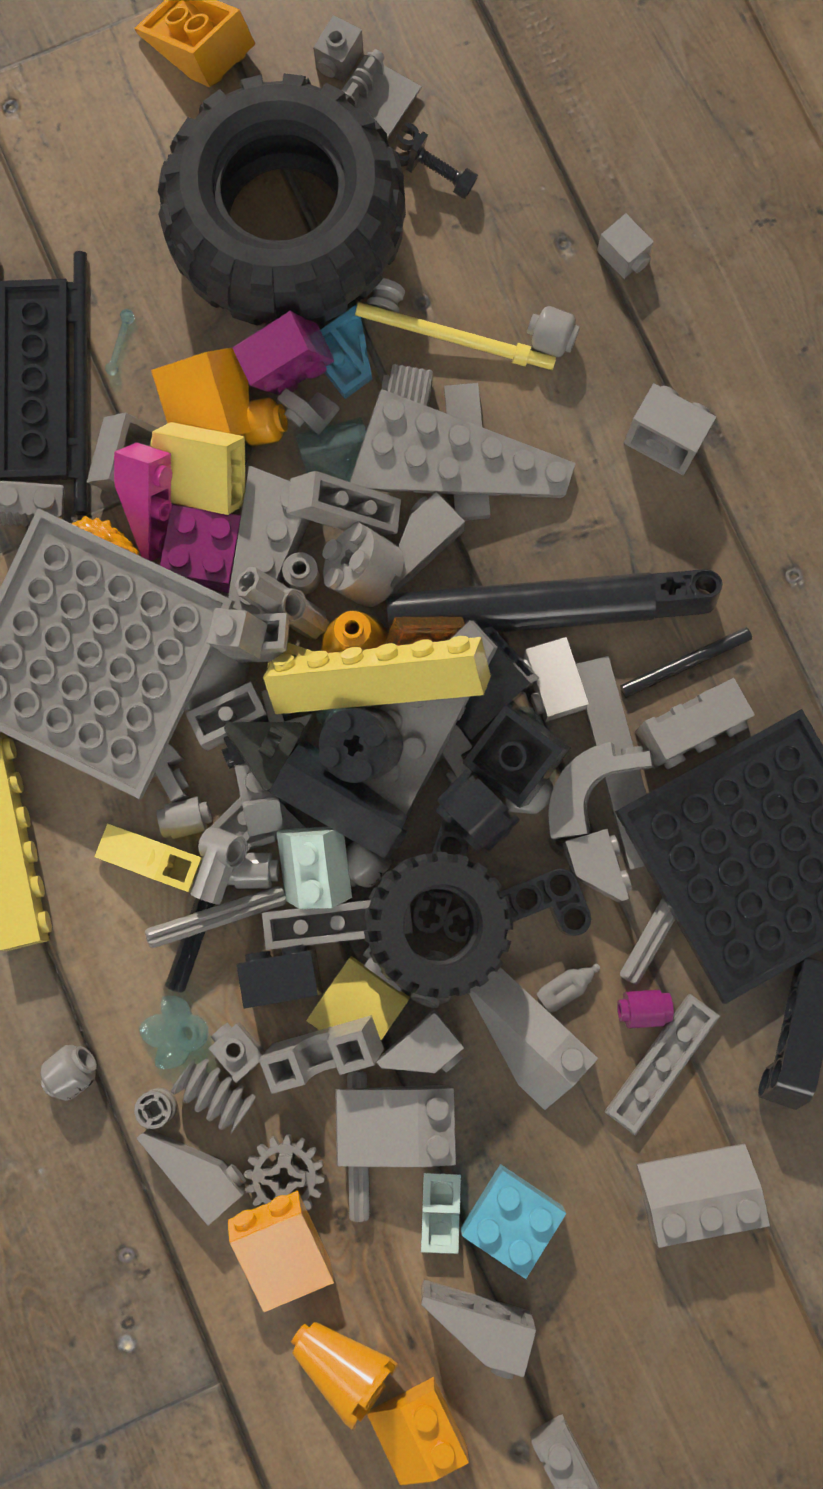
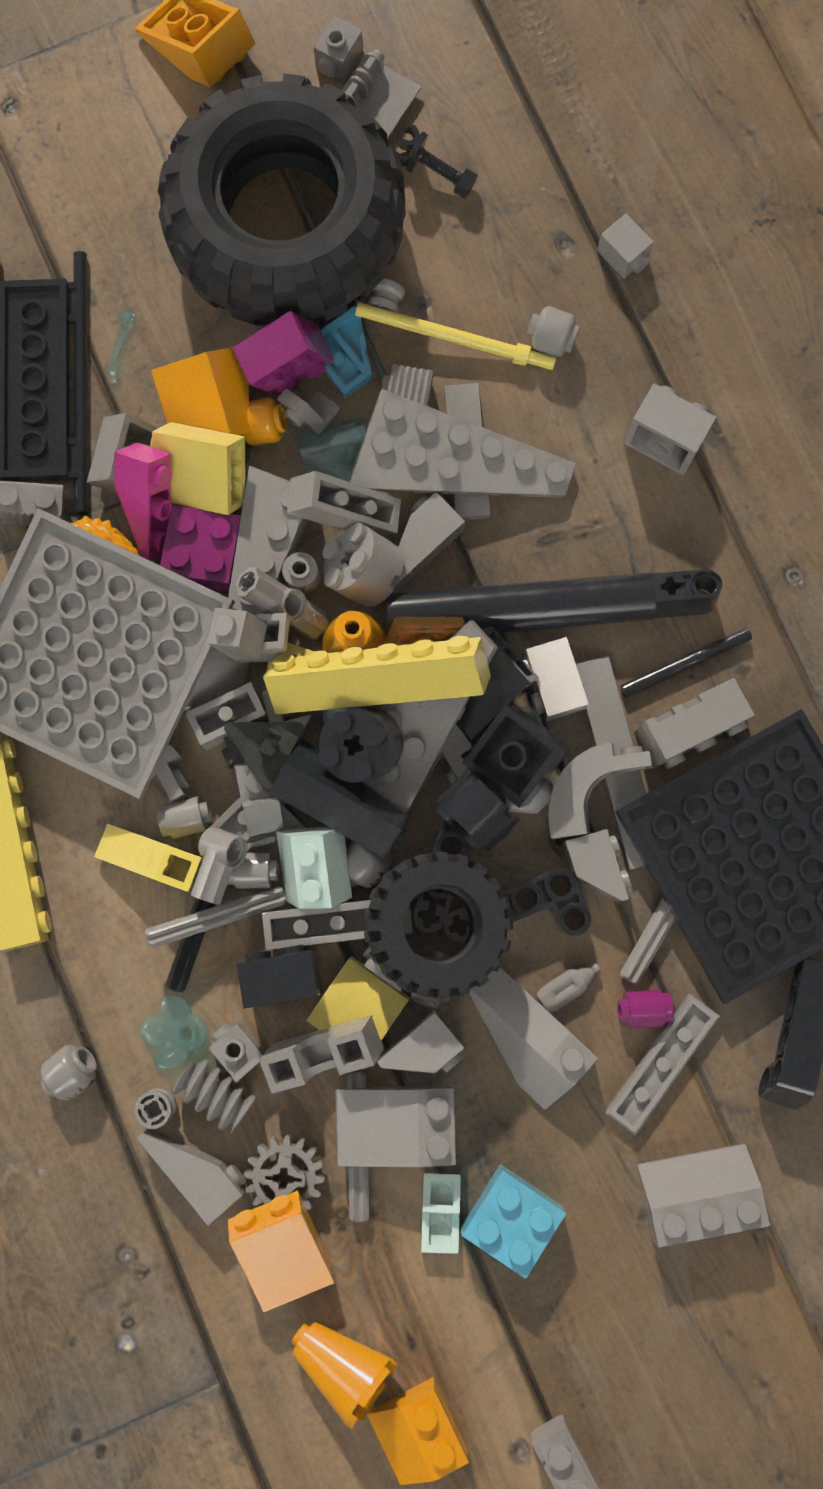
(488, 1328): light grey slope -> none

